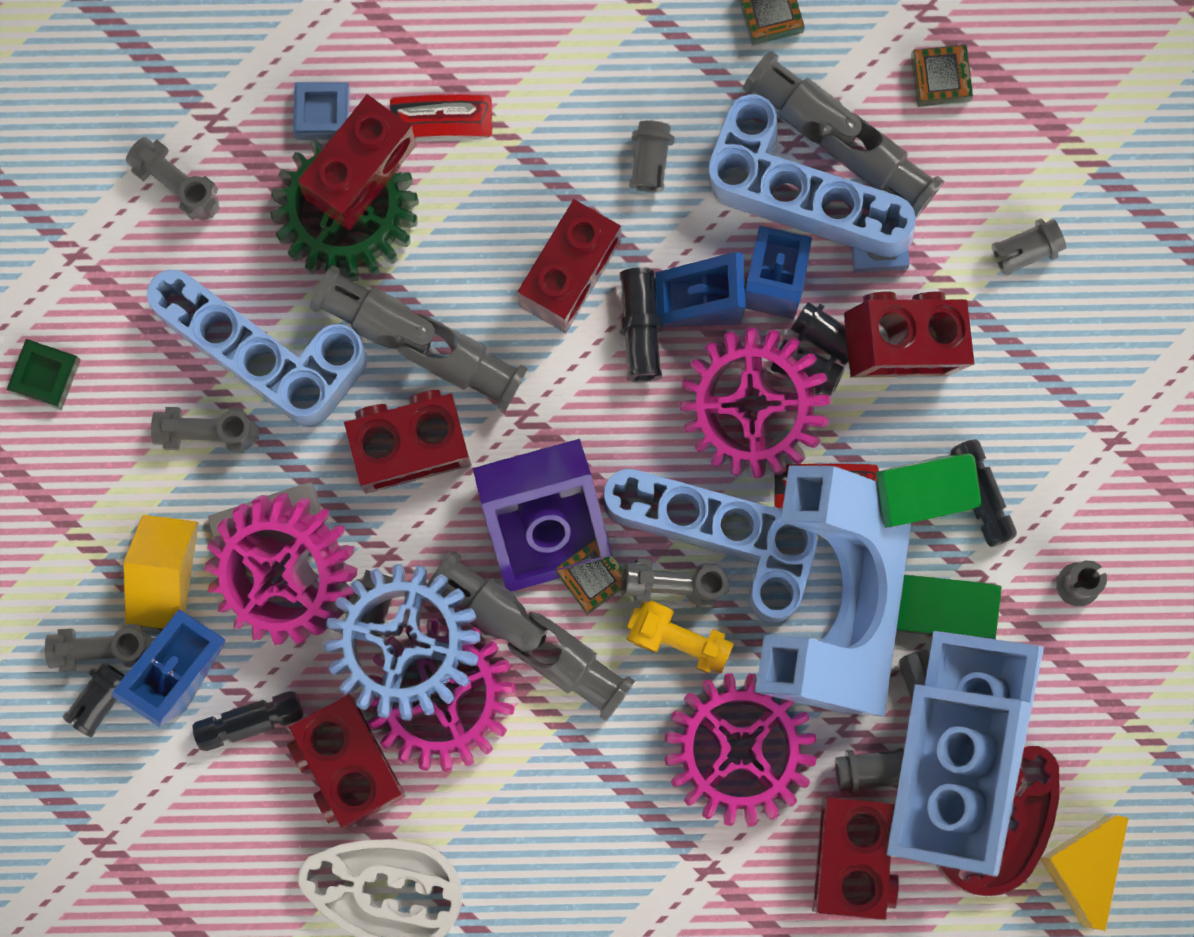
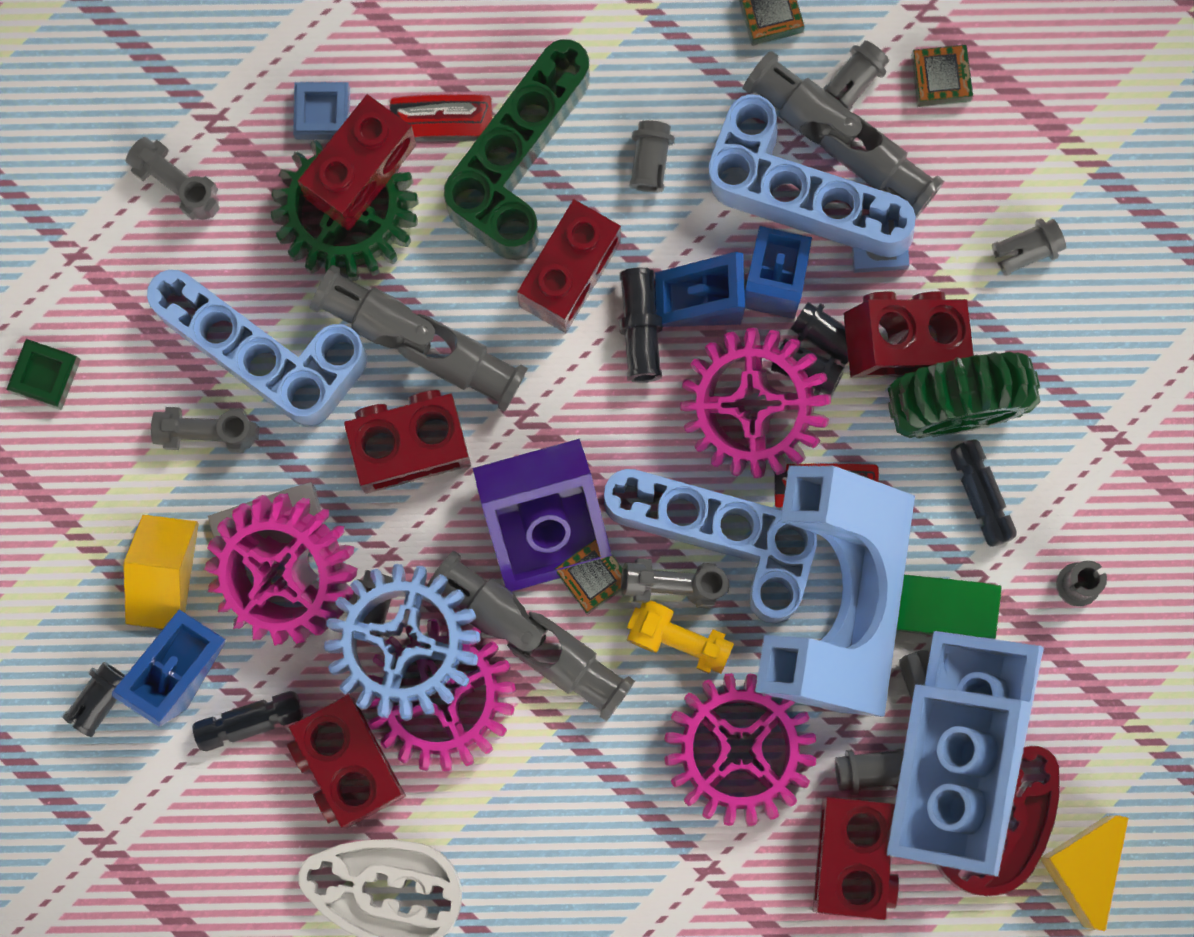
(65, 649): dark grey bar -> none
(526, 140): none -> dark green beam
(858, 73): none -> dark grey pin
(928, 489): green slope -> none
(963, 394): none -> dark green gear

